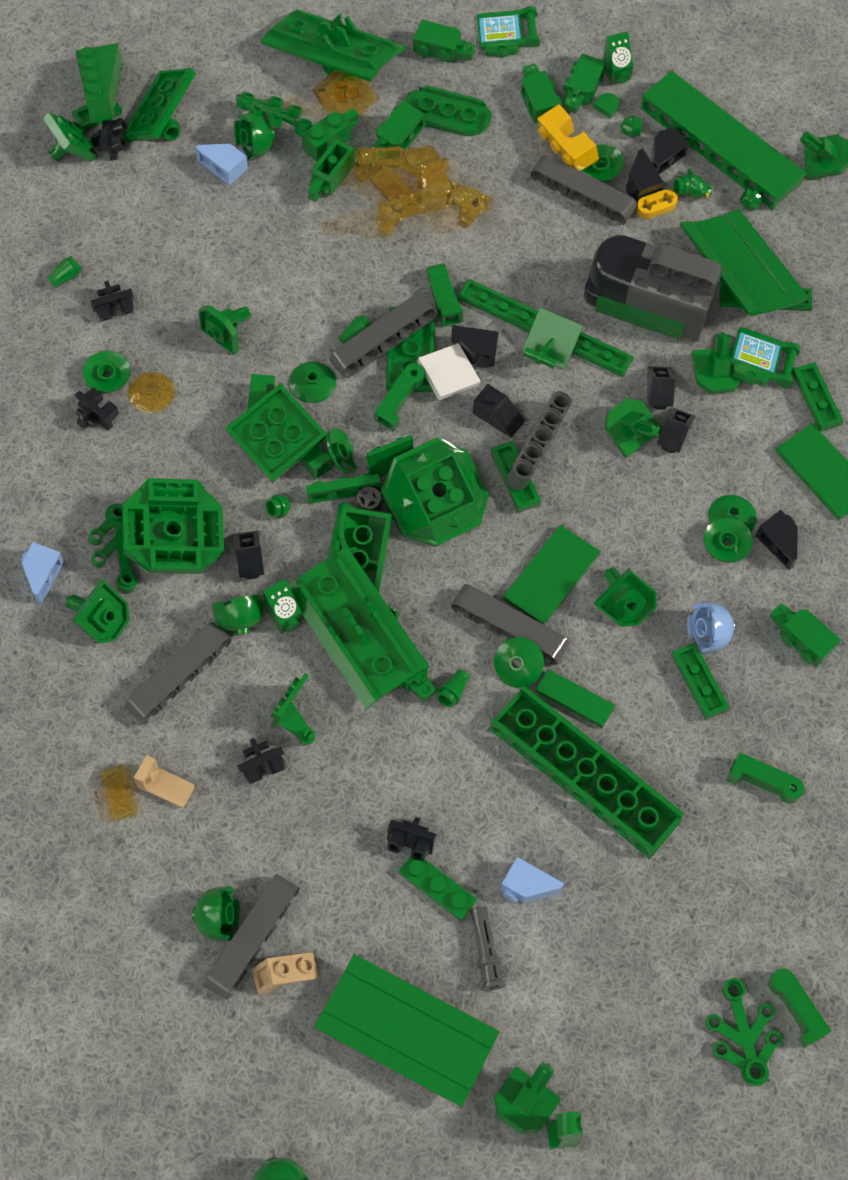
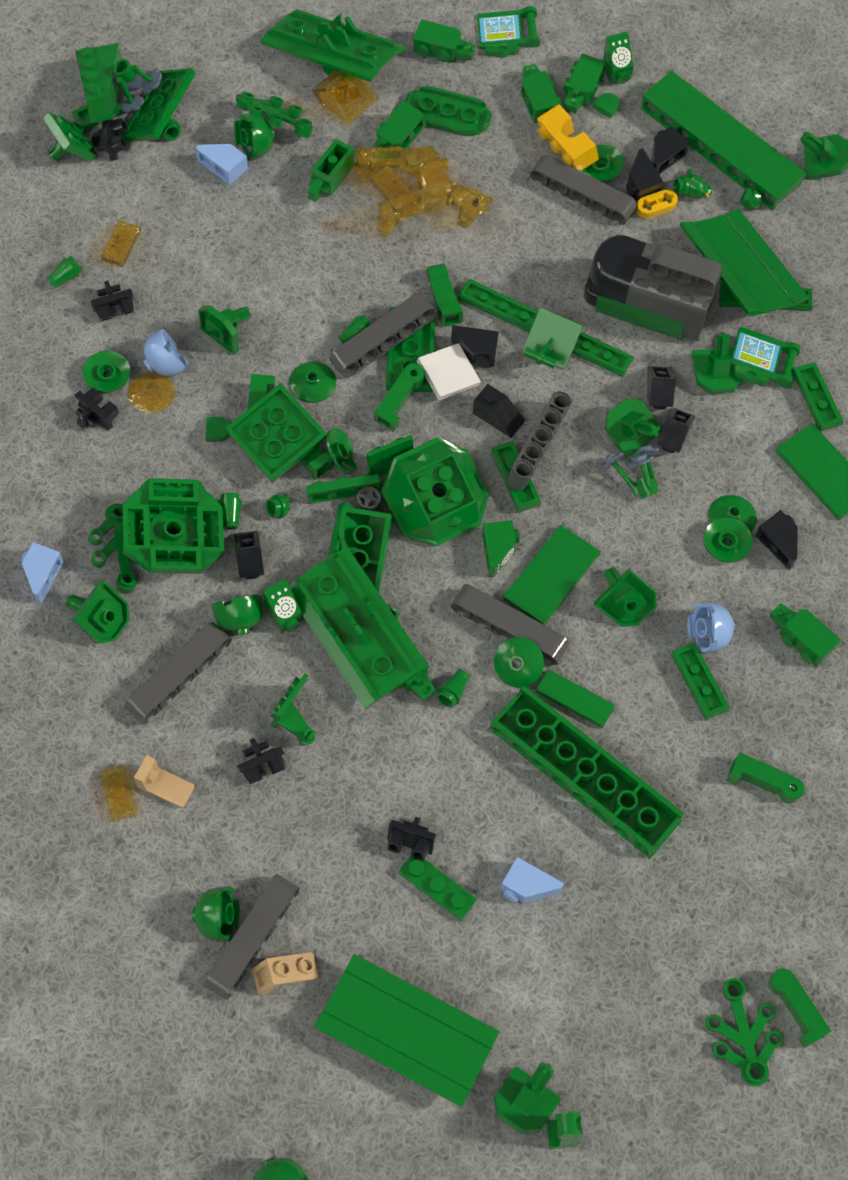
(120, 243): none -> clear yellow plate
(132, 77): none -> plant
(163, 355): none -> light blue cylinder
(216, 429): none -> green tile
(231, 509): none -> green cone
(332, 127): green hinge -> none
(488, 961): dark grey pin -> none
(499, 544): none -> green slope
(631, 126): green plate -> none
(647, 484): none -> plant

